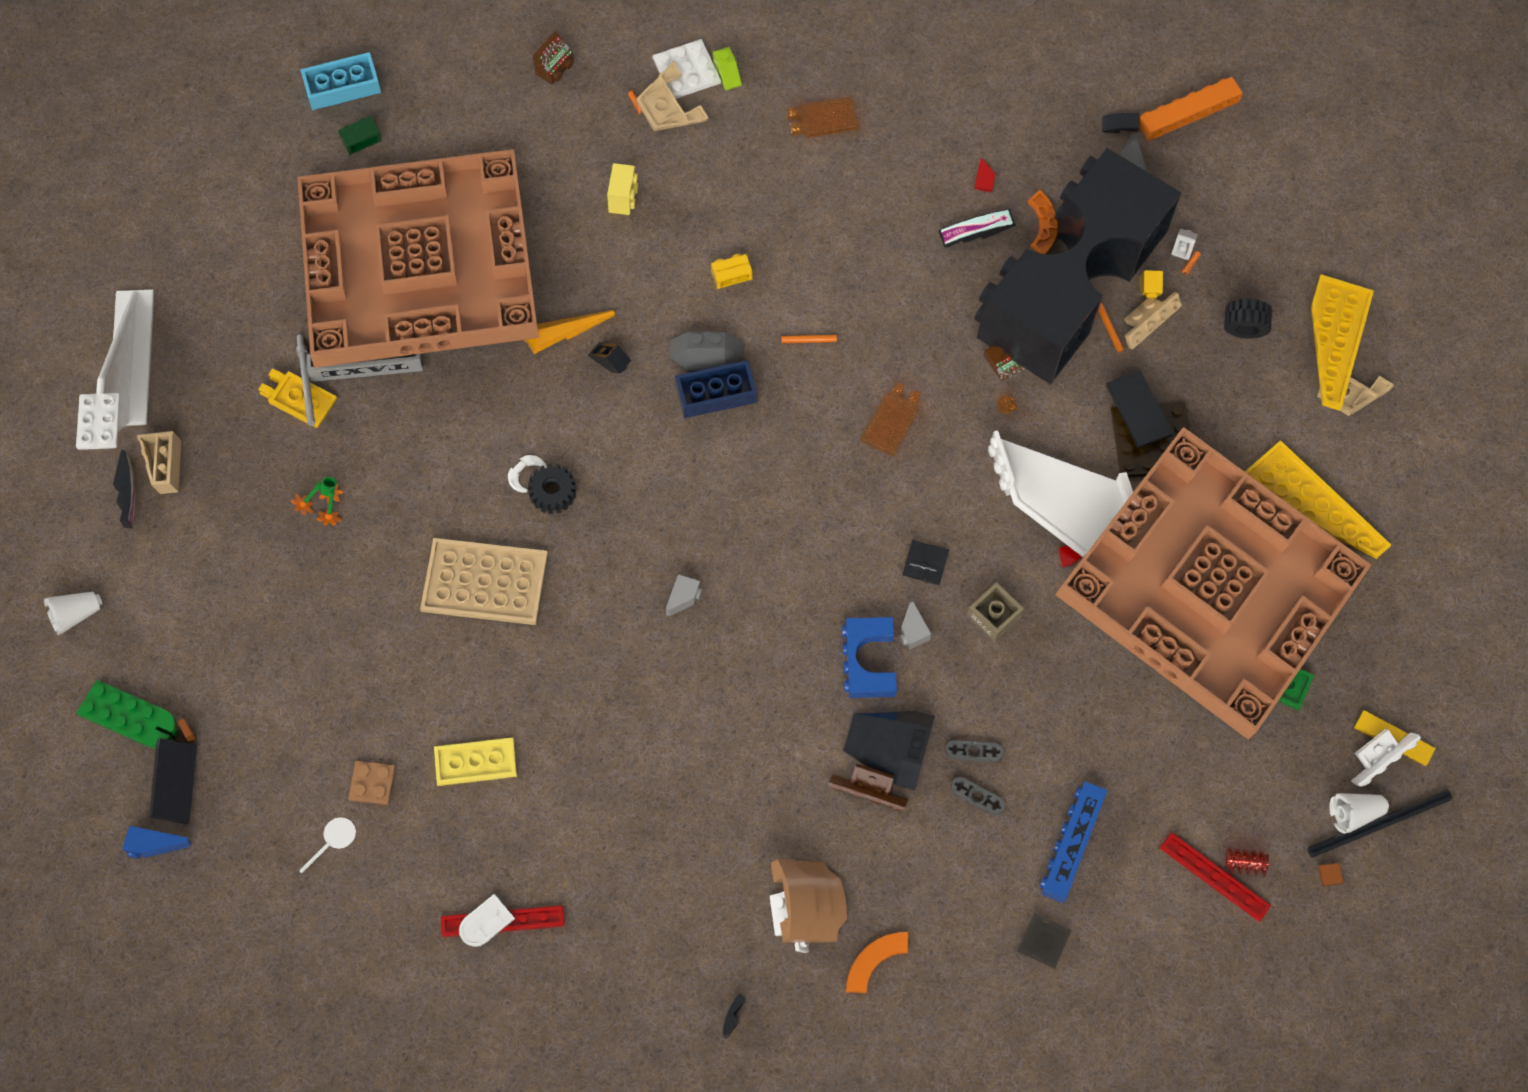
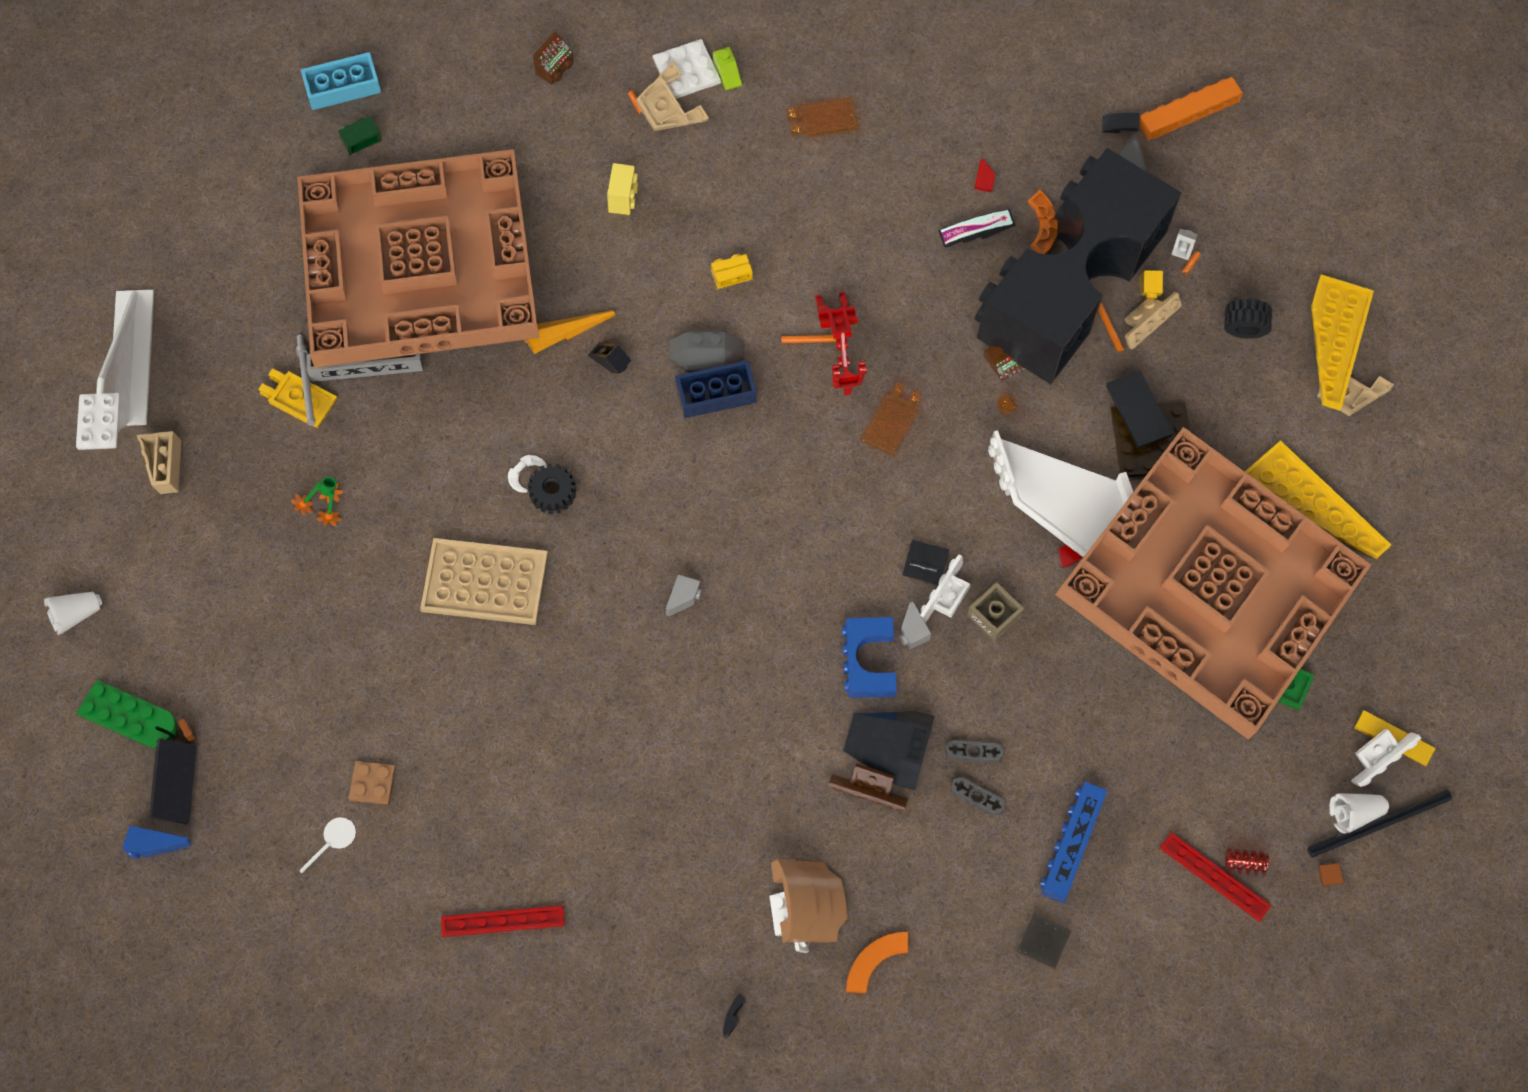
(125, 485): black slope -> none
(475, 761): light yellow tile -> none
(485, 922): white window -> none
(839, 322): none -> red piece
(948, 593): none -> white bracket

